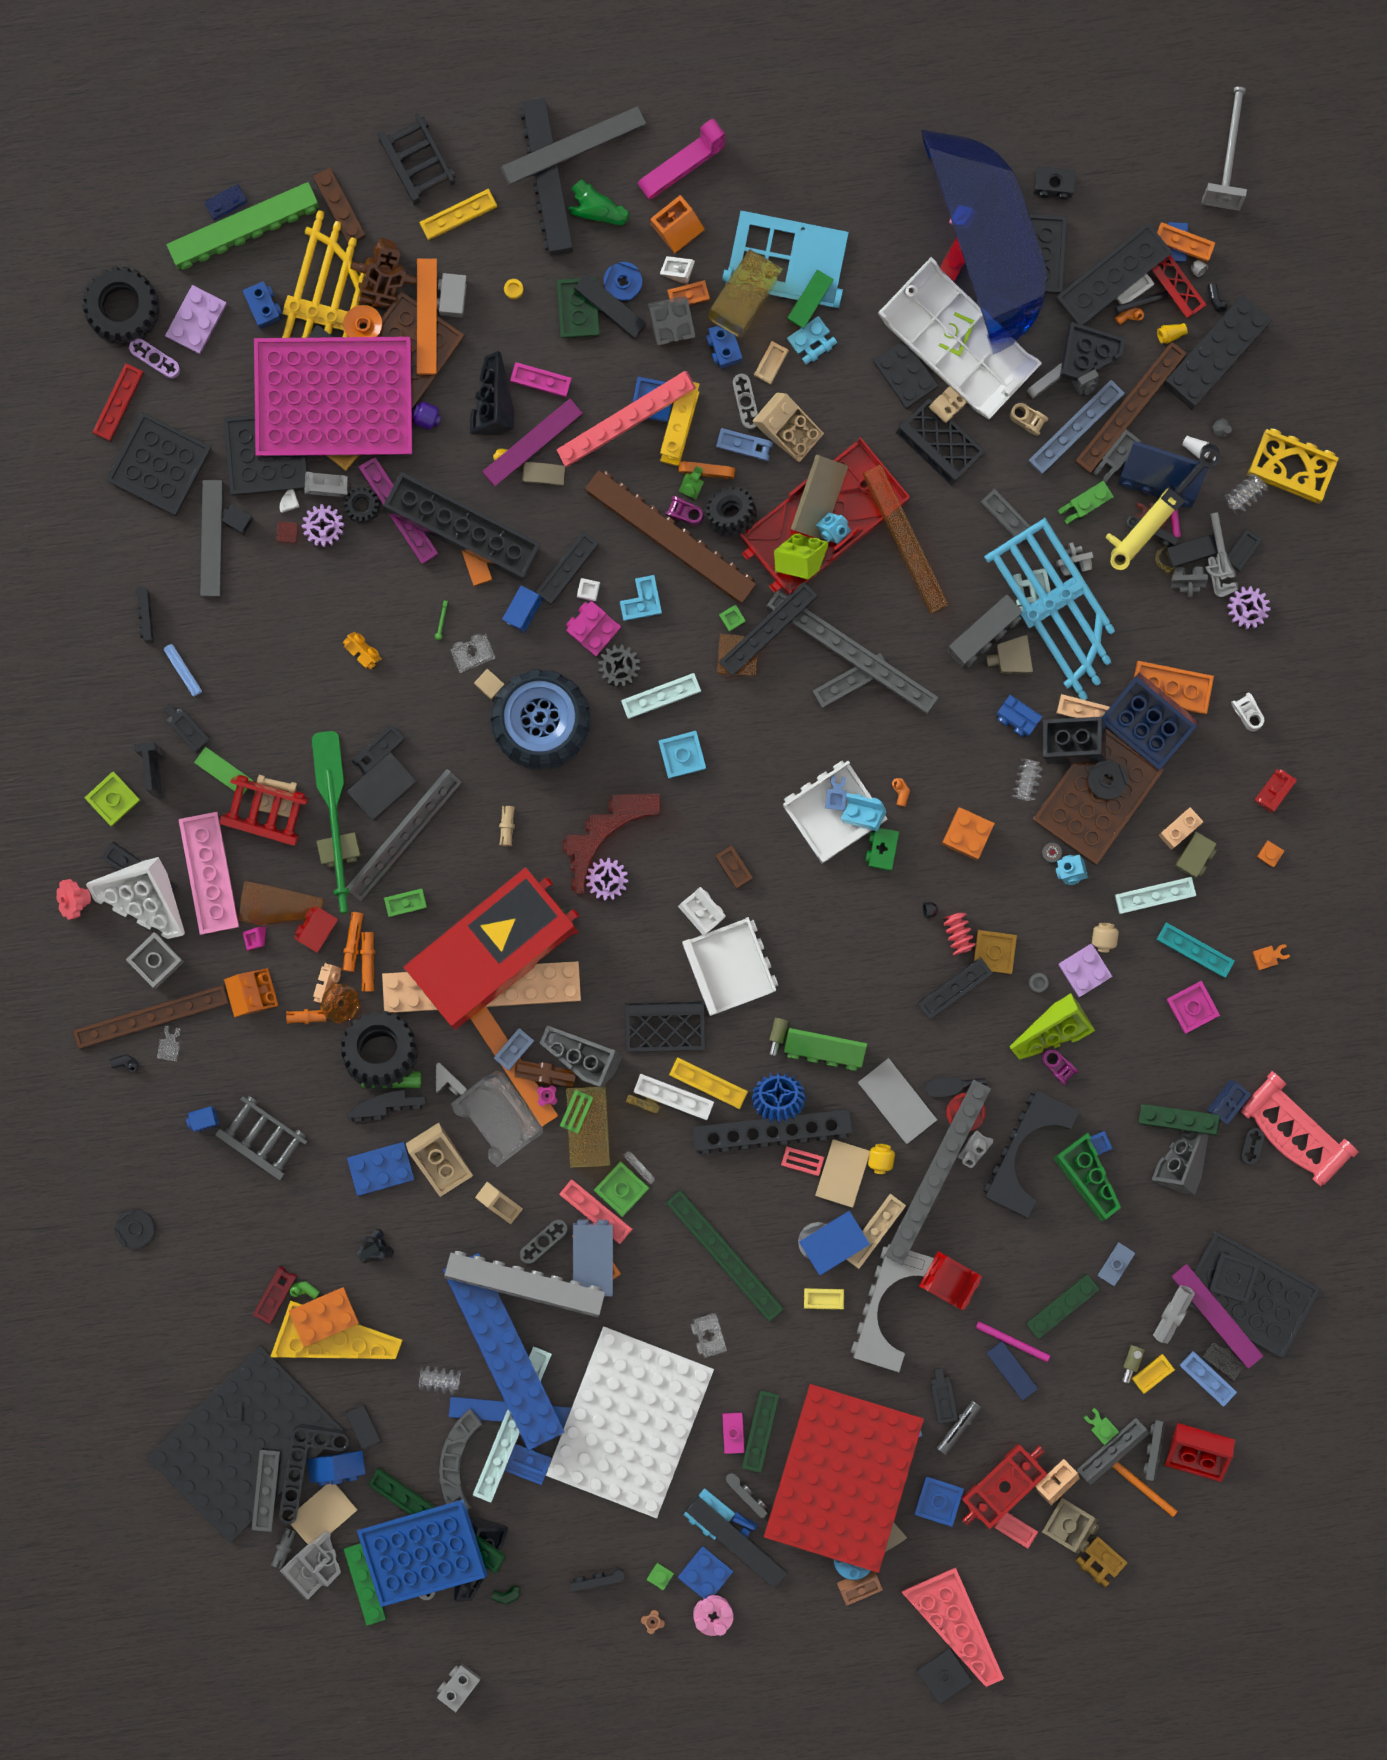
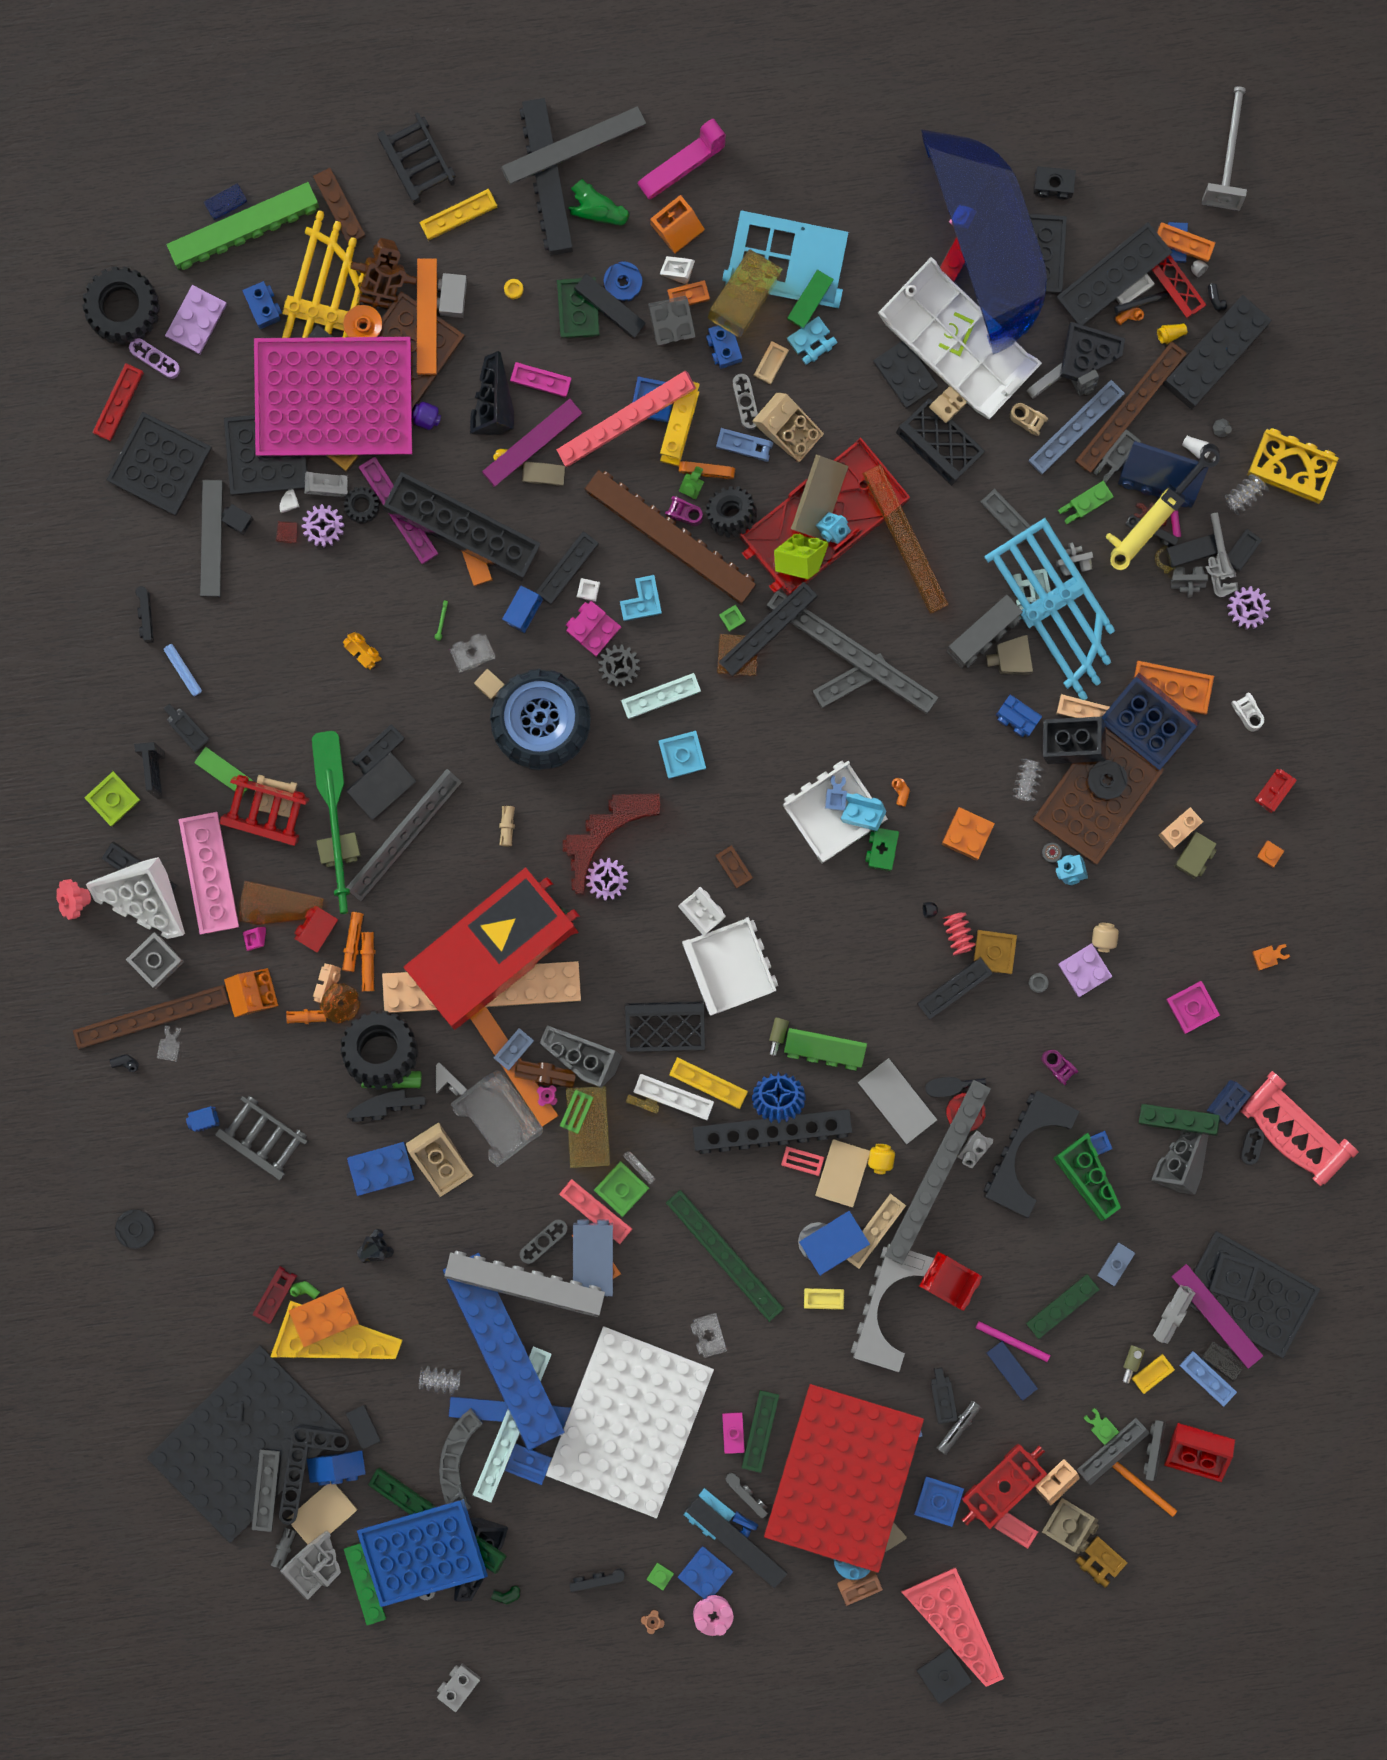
(405, 902): bright green plate -> none
(498, 1203): tan slope -> none
(1059, 1024): lime wedge -> none
(1155, 895): light aqua plate -> none
(1195, 950): teal plate -> none

